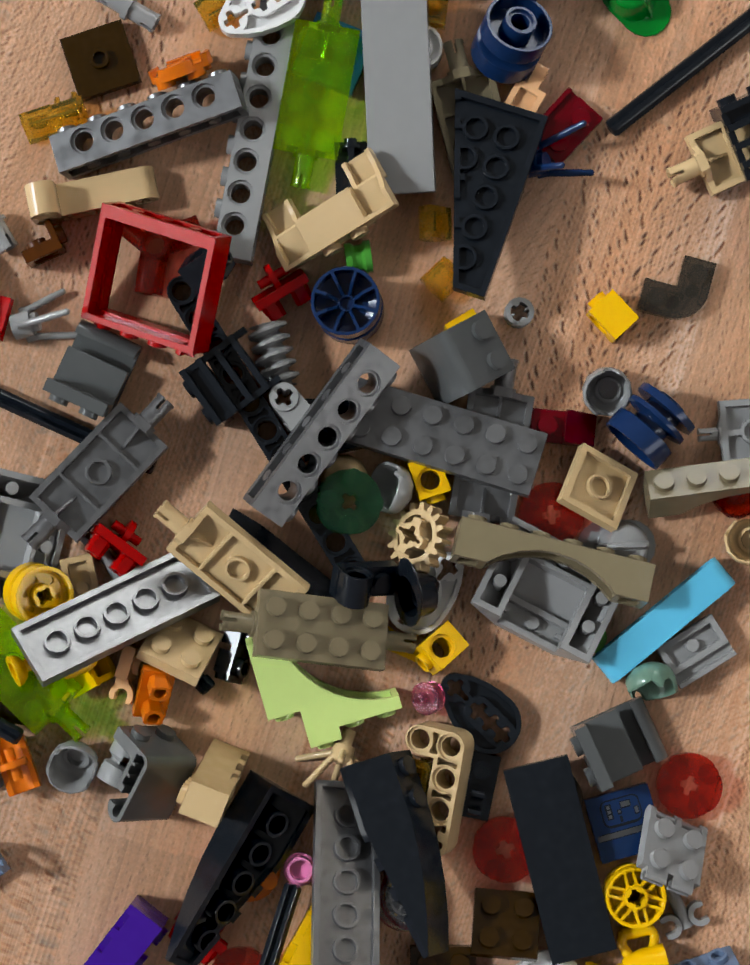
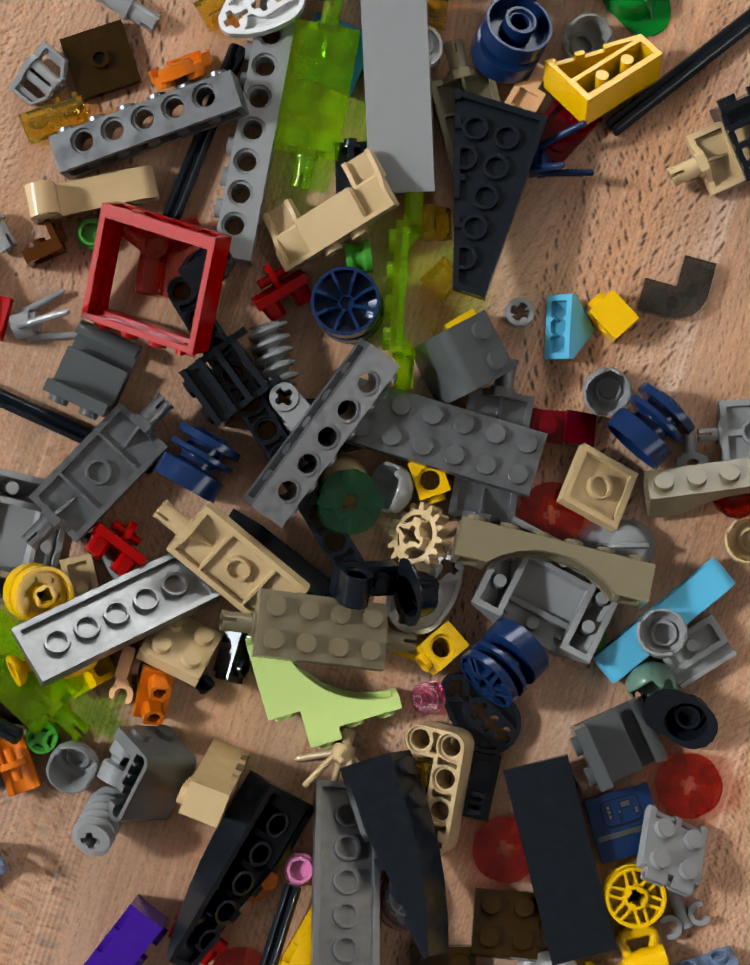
(33, 67): none -> light grey piece
(39, 744): none -> bright green wheel
(87, 232): none -> bright green plate
(94, 828): none -> light grey piece
(197, 461): none -> dark blue wheel
(199, 146): none -> black axle
(400, 240): none -> clear neon green plate
(504, 662): none -> dark blue wheel
(566, 327): none -> medium azure slope
(586, 33): none -> light grey hair
(602, 78): none -> yellow wedge
(662, 633): none -> light grey hair
(681, 718): none -> black piece
(690, 450): none -> light grey bar

